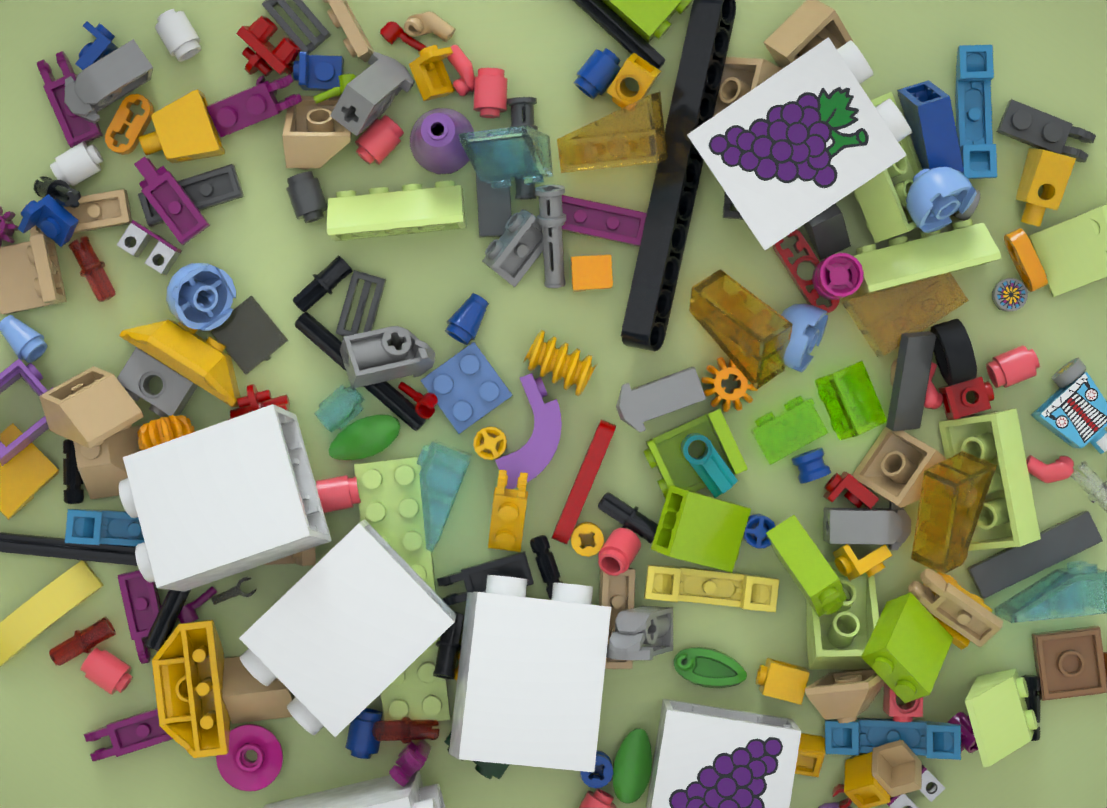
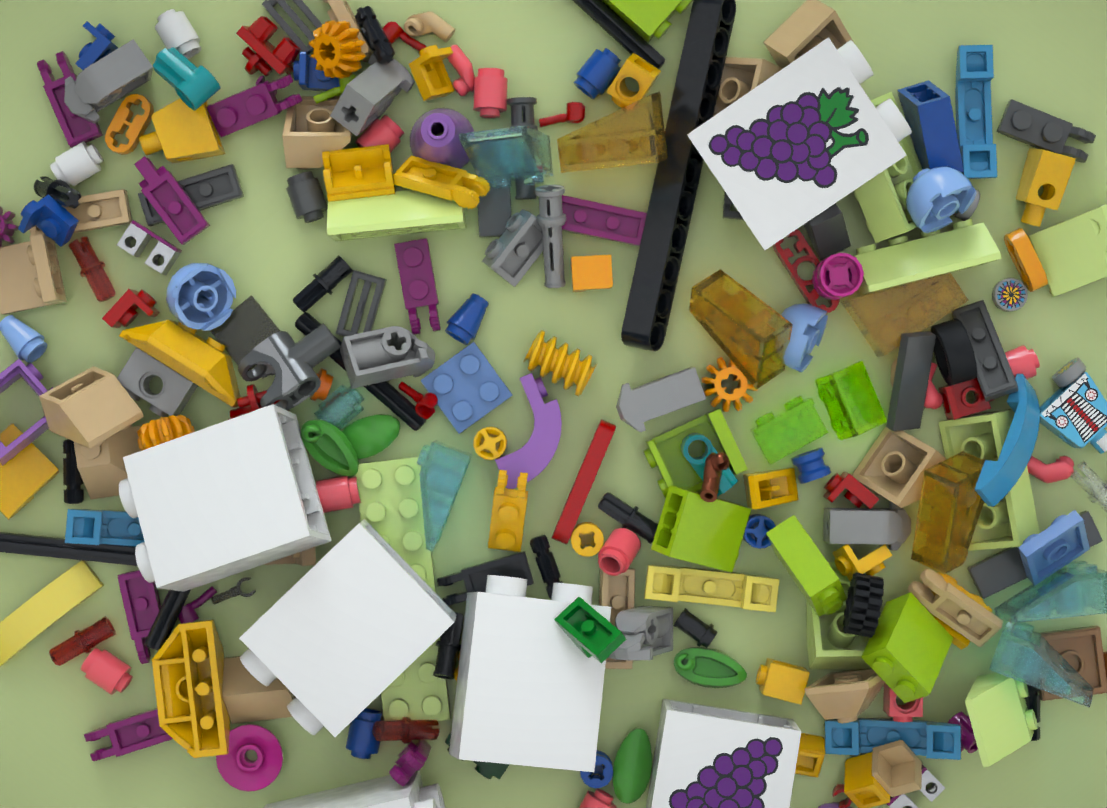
(125, 308): none -> red bracket
(190, 83): none -> teal piece
(291, 365): none -> dark grey connector
(323, 390): none -> orange plate
(330, 447): none -> bright green arm
(337, 49): none -> light orange gear
(358, 172): none -> yellow hinge
(374, 34): none -> black axle
(417, 281): none -> magenta hinge
(441, 181): none -> yellow hinge
(574, 114): none -> red hand
(590, 630): none -> green slope
(696, 628): none -> black pin
(712, 475): none -> copper arm
(770, 488): none -> yellow slope
(863, 605): none -> black tyre
(992, 365): none -> dark grey tile
(1000, 476): none -> dark azure slope
(1034, 661): none -> clear light blue slope
(1054, 547): none -> medium blue plate

